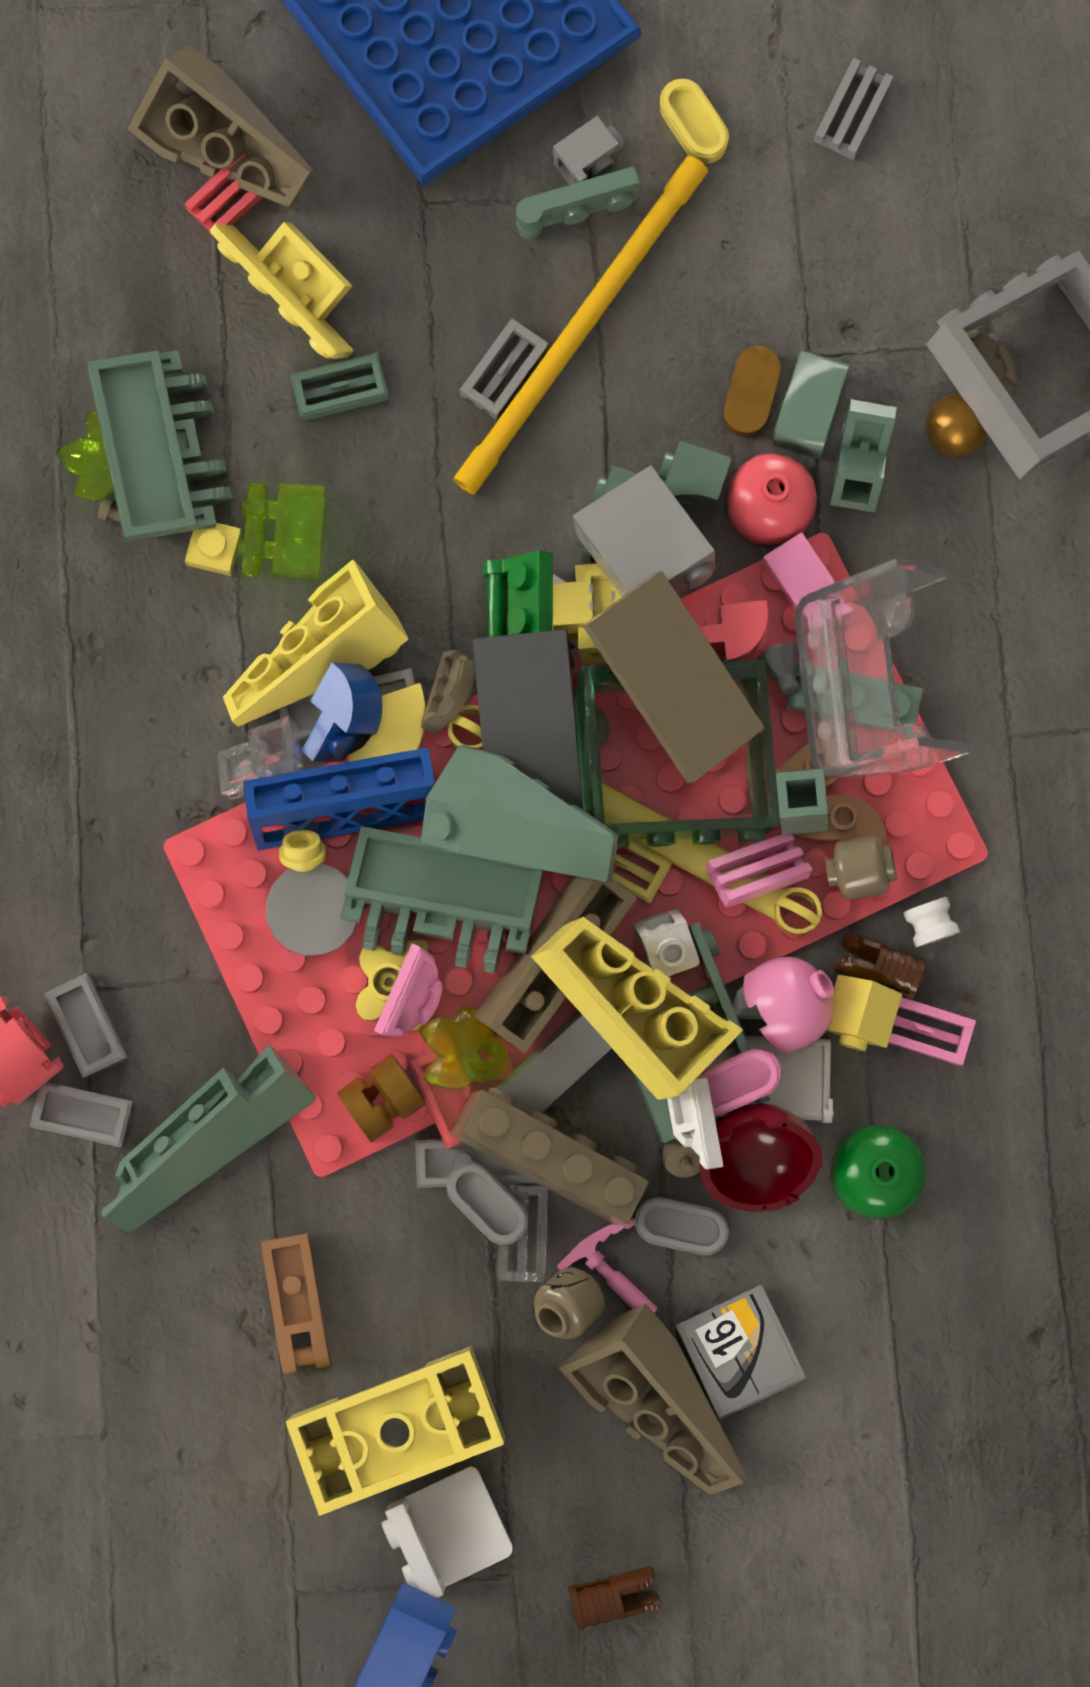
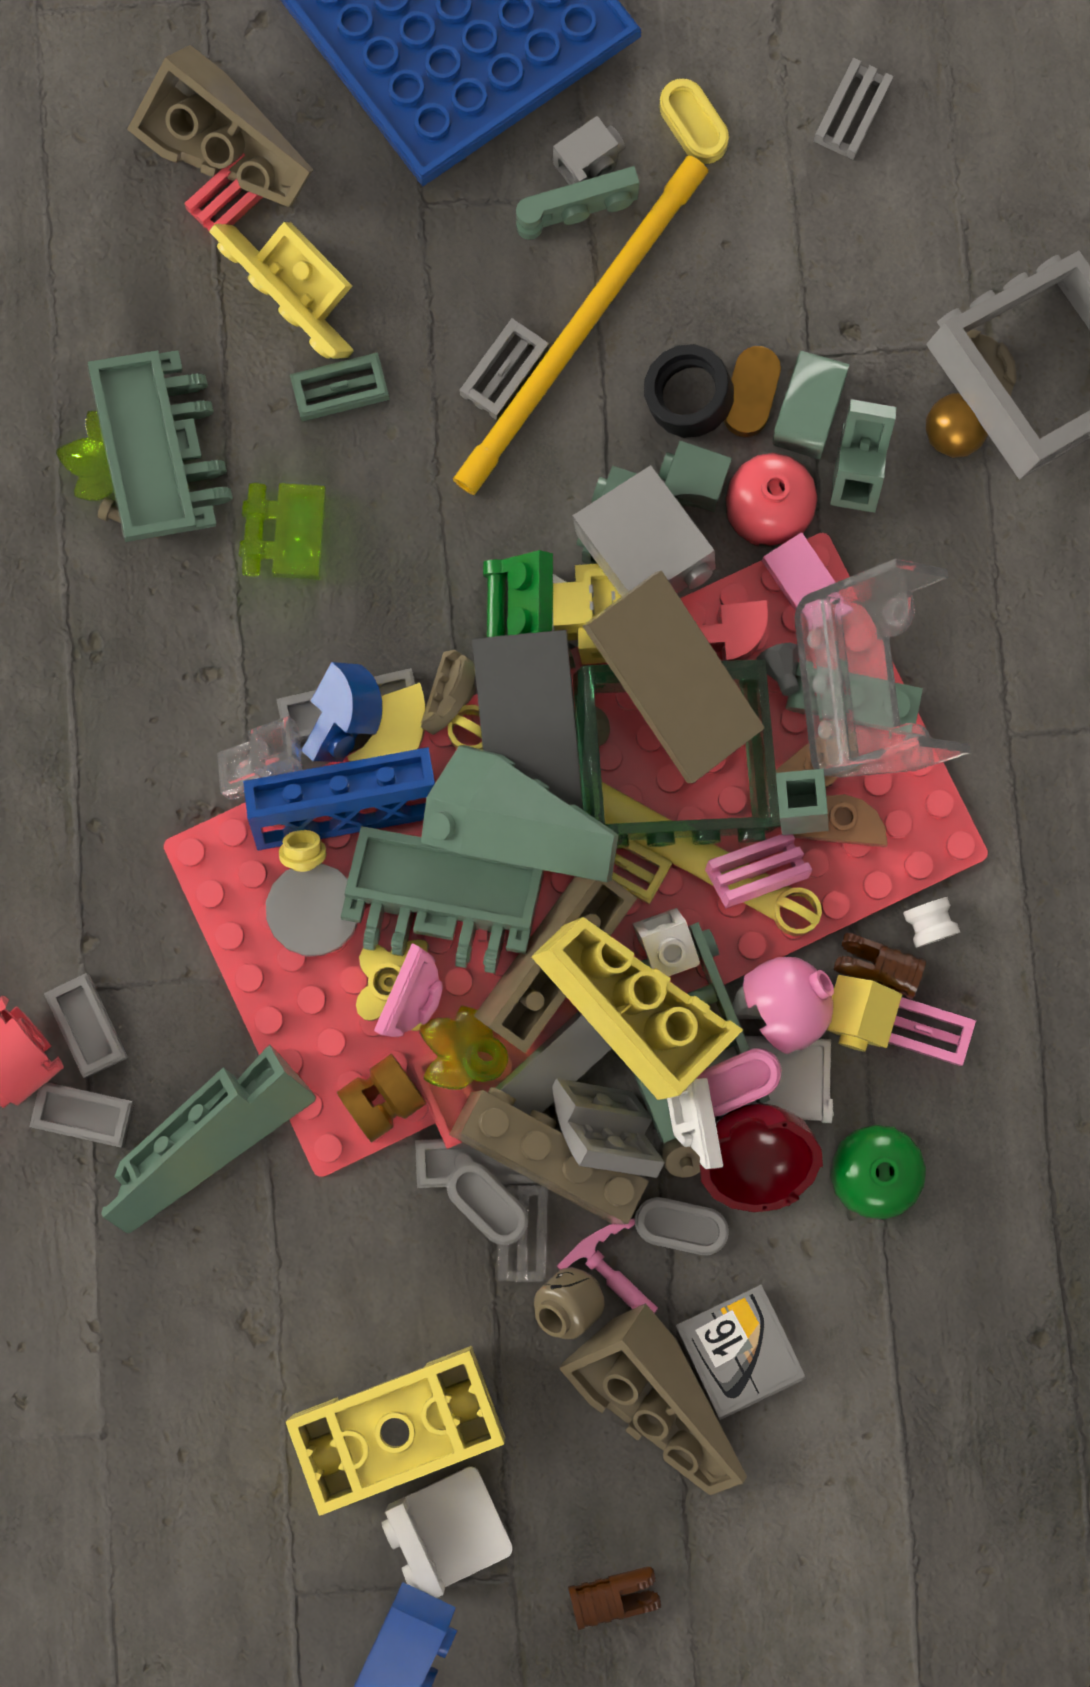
(214, 548): light yellow plate -> none
(295, 1301): medium nougat plate -> none
(344, 625): light yellow wedge -> none
(606, 1128): none -> light grey slope
(674, 361): none -> black tyre
(861, 867): dark tan head -> none

